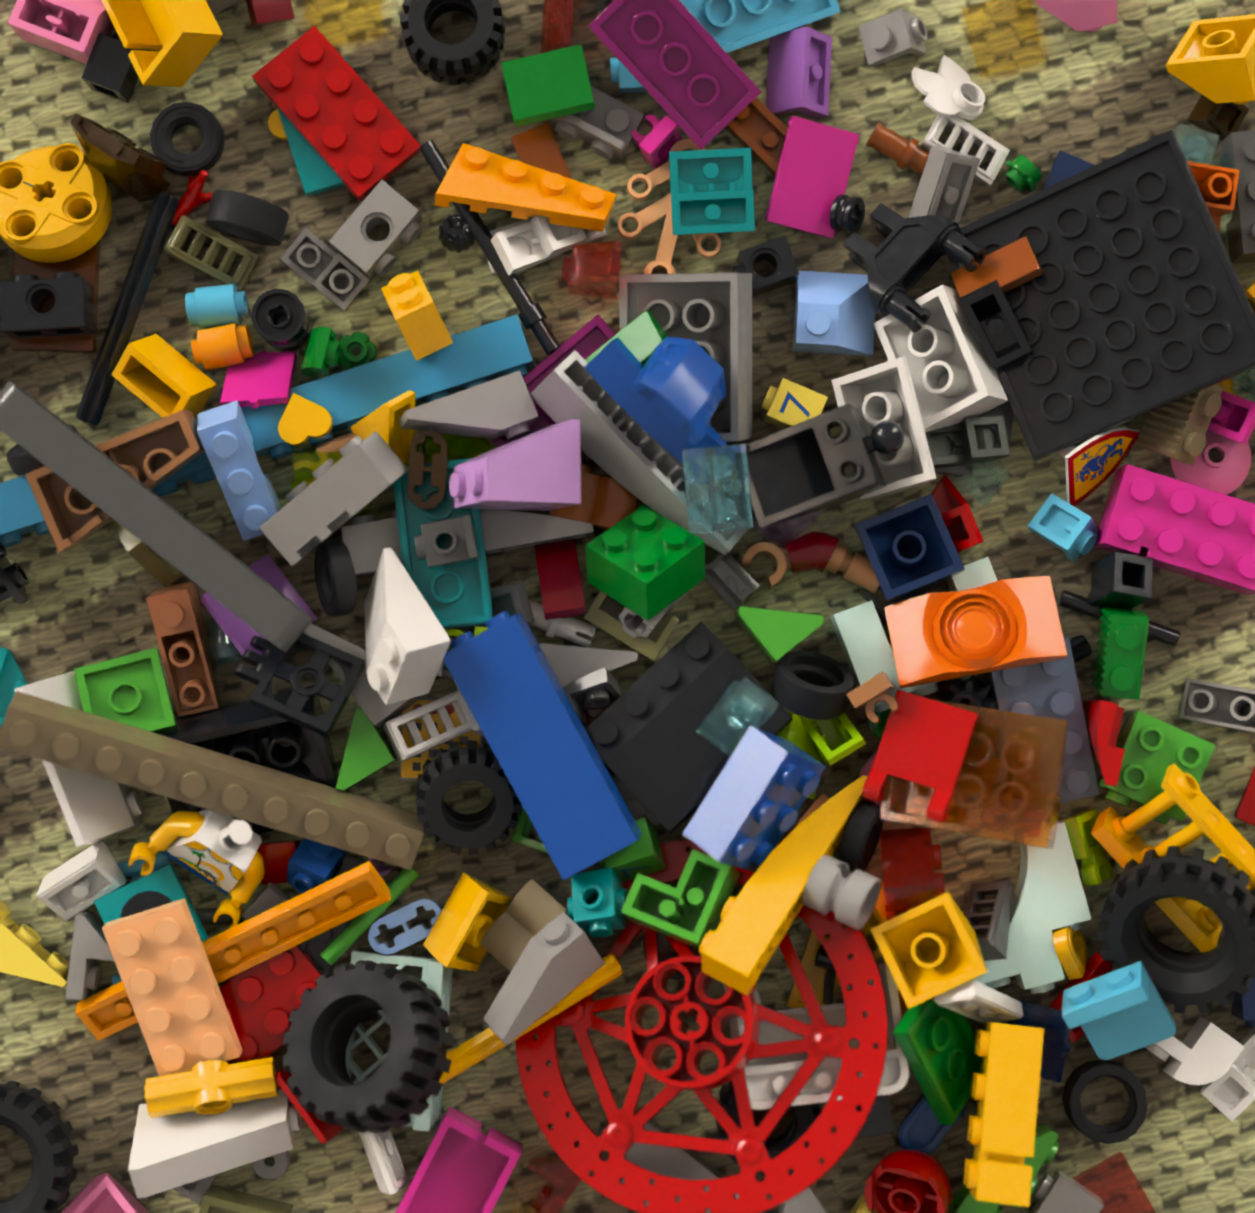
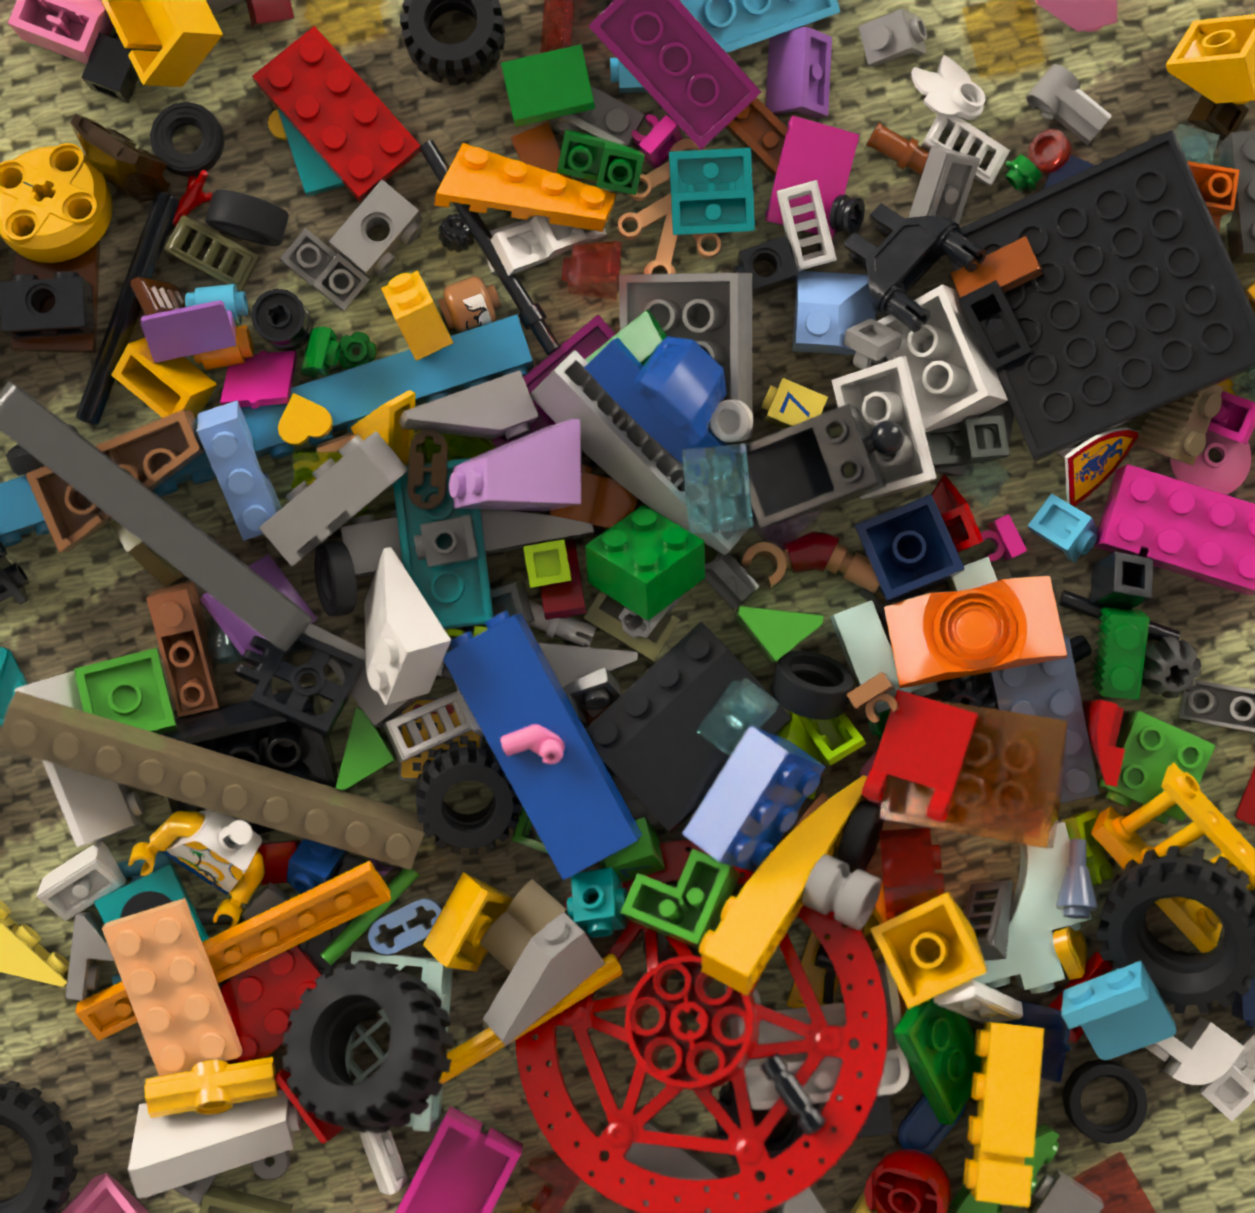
(157, 295): none -> reddish brown slope
(189, 331): none -> medium lavender panel
(469, 304): none -> medium nougat head
(537, 740): none -> bright pink arm
(547, 563): none -> lime panel
(601, 161): none -> green slope
(731, 420): none -> white tile
(793, 1094): none -> black axle
(827, 251): none -> white slope
(871, 342): none -> light grey tile
(1005, 537): none -> dark pink tile
(1050, 150): none -> clear red tile
(1062, 99): none -> light grey piece
(1076, 891): none -> sand blue cone
(1170, 667): none -> dark grey piece

